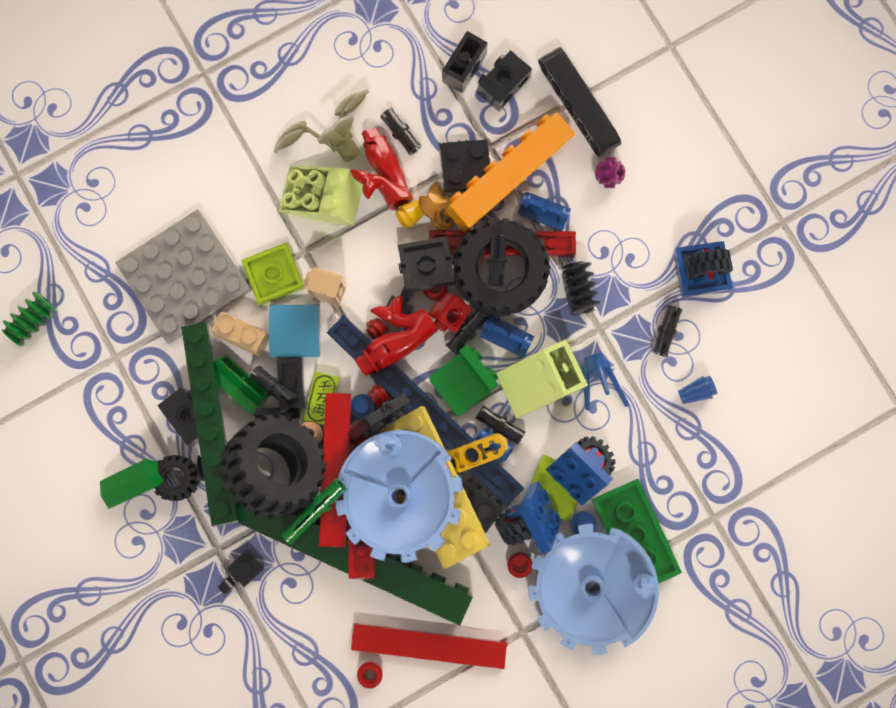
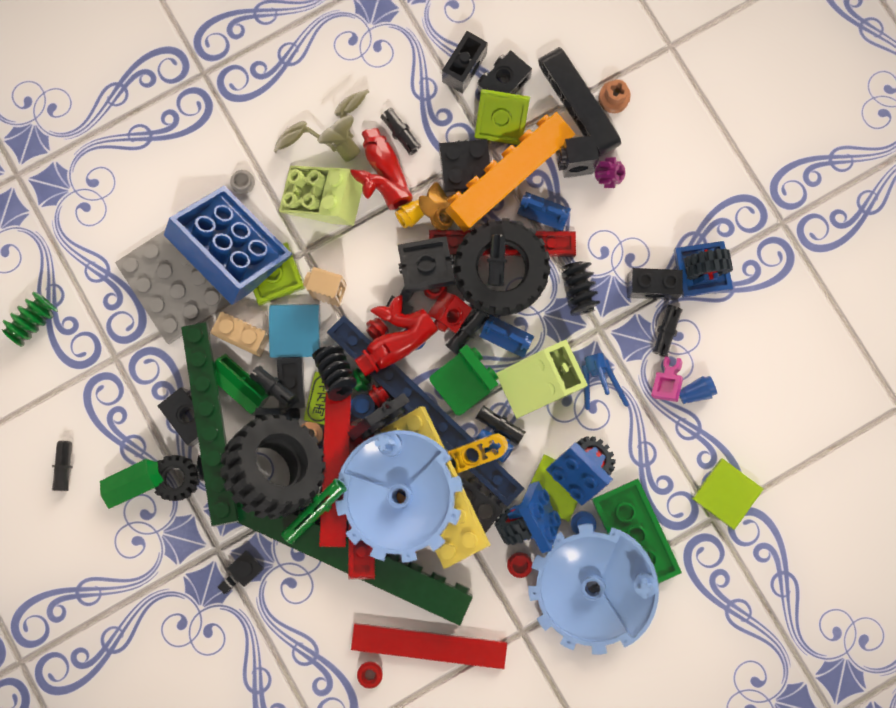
(62, 466): none -> black axle
(226, 244): none -> blue slope
(242, 182): none -> light grey plate
(335, 372): none -> black piece
(362, 381): none -> green plate
(501, 116): none -> lime tile
(578, 156): none -> black brick
(612, 103): none -> nougat piece
(655, 283): none -> black brick
(668, 384): none -> dark pink plate
(727, 493): none -> lime tile

